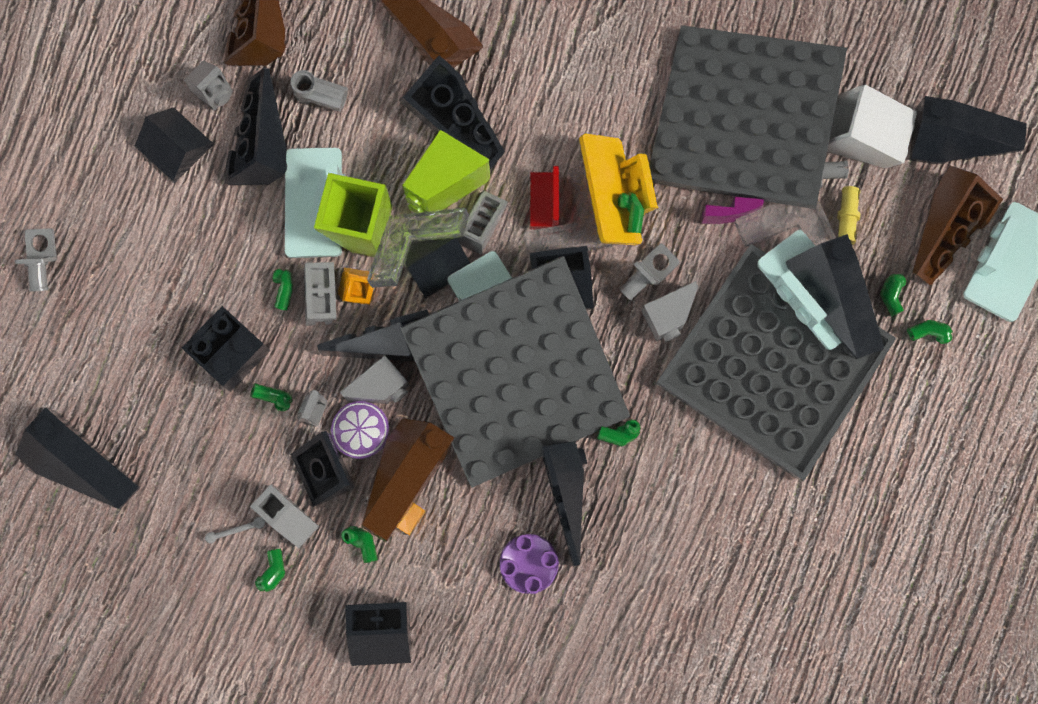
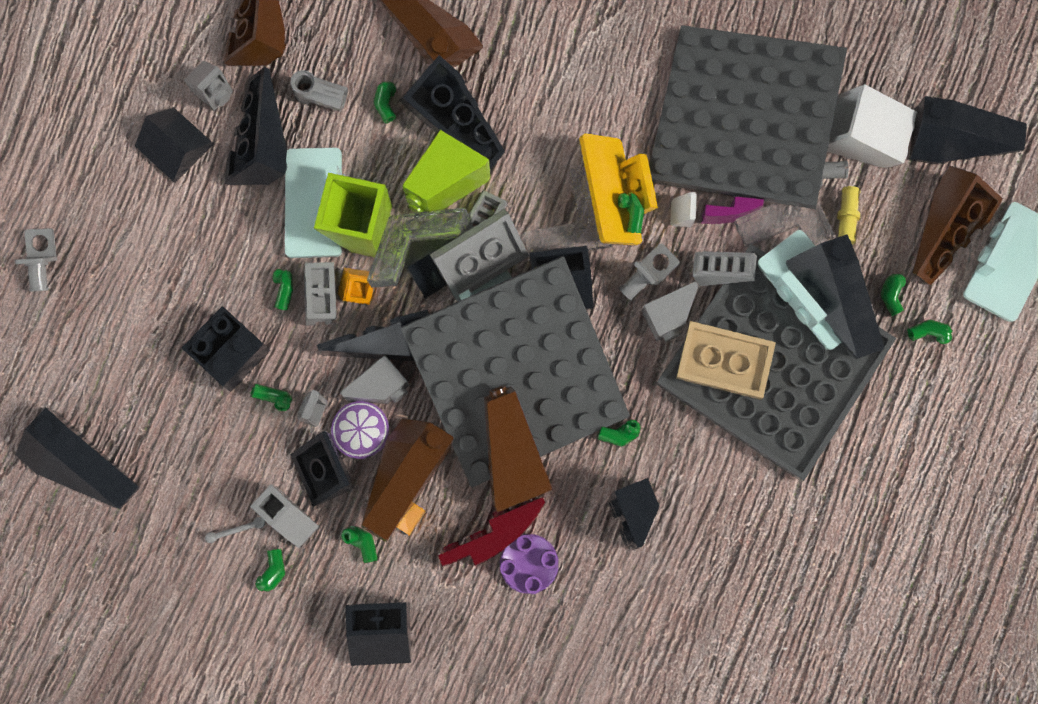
(381, 101): none -> green arm
(480, 254): none -> light grey plate
(506, 528): none -> dark red slope
(512, 453): none -> reddish brown slope
(544, 199): red panel -> none
(566, 475): black wedge -> none
(636, 509): none -> black slope
(683, 210): none -> white slope
(711, 260): none -> light grey slope
(725, 360): none -> tan plate

